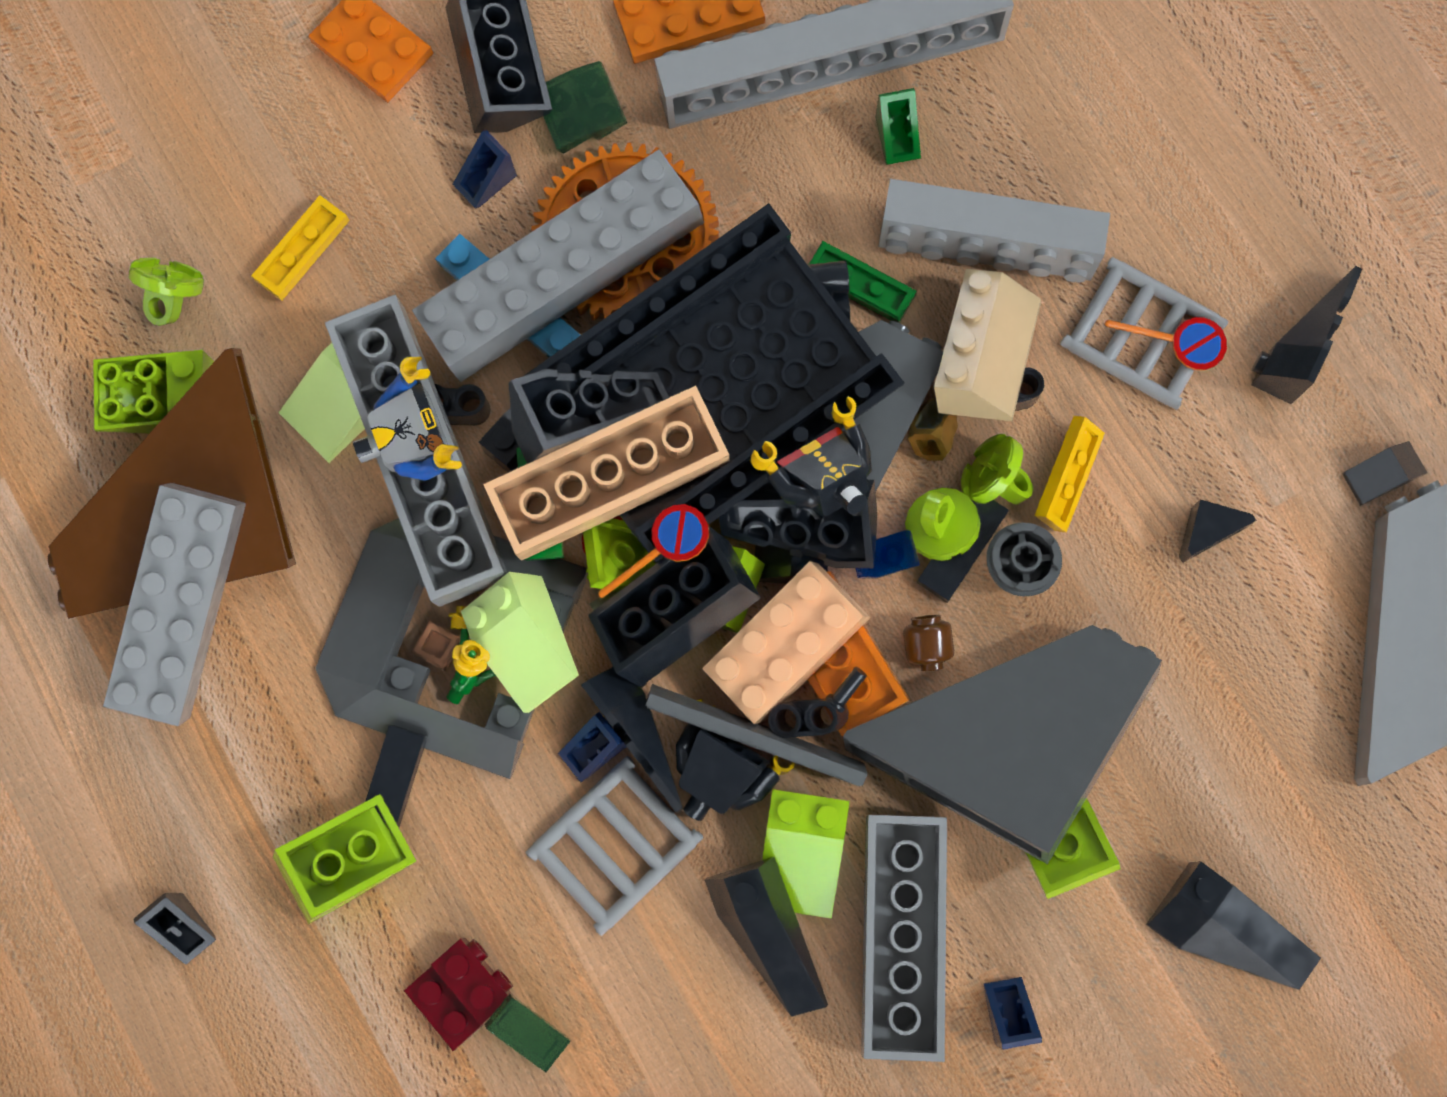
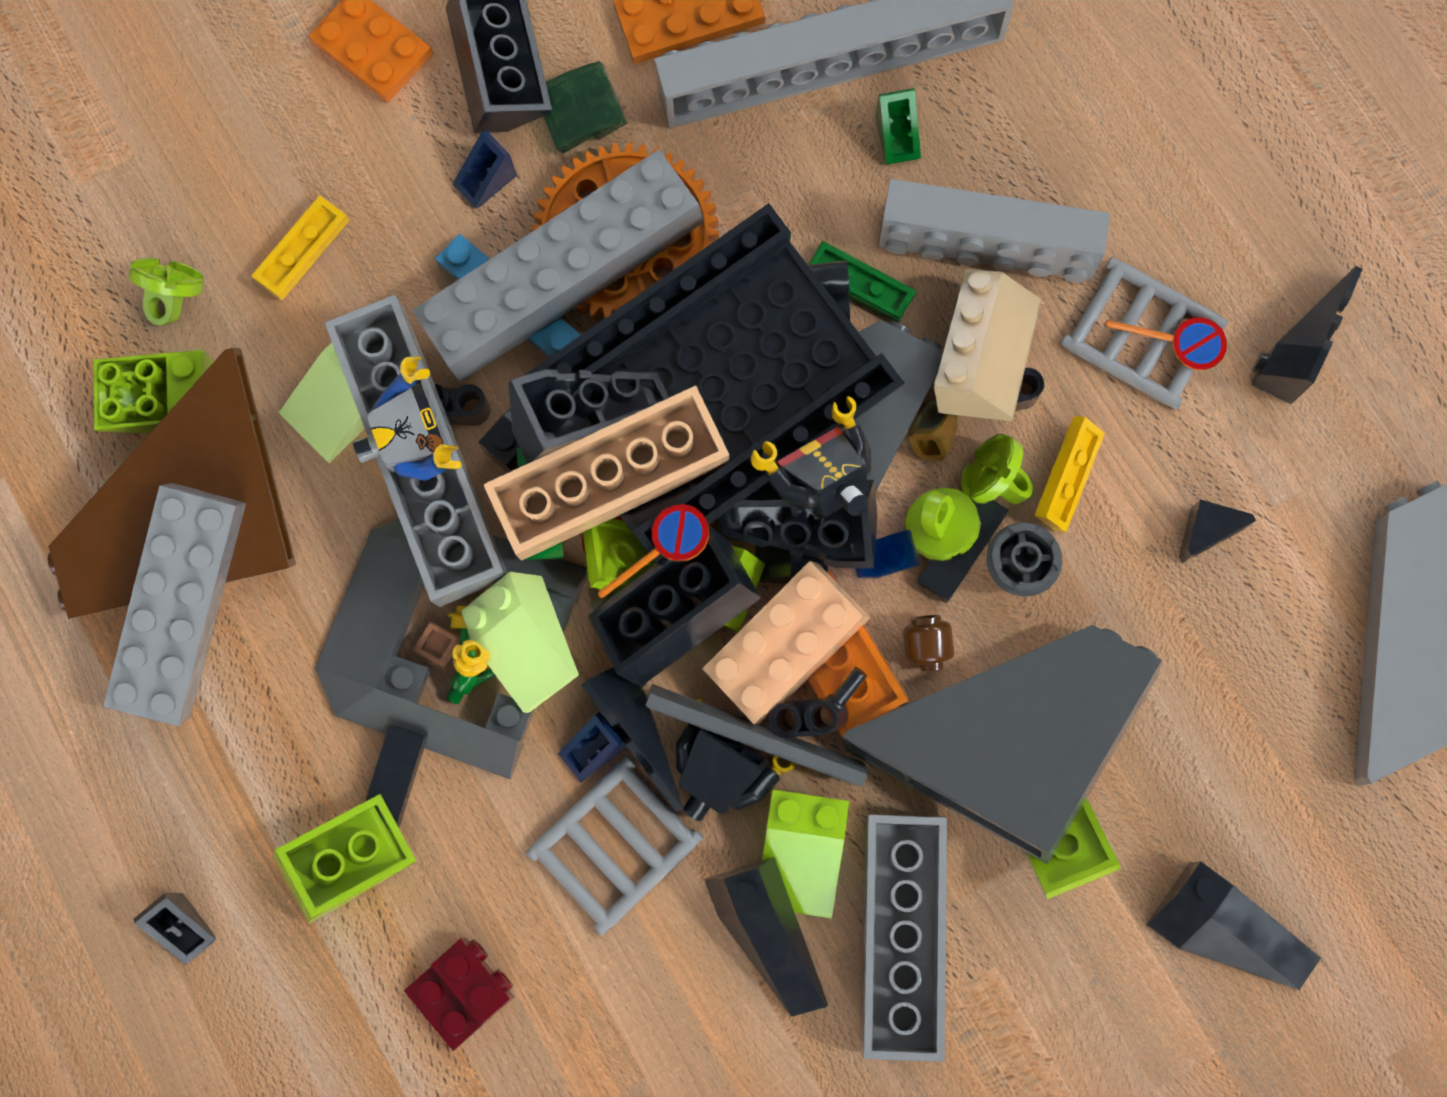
(527, 1033): clear green tile -> none
(1011, 1014): dark blue slope -> none
(1384, 472): black slope -> none

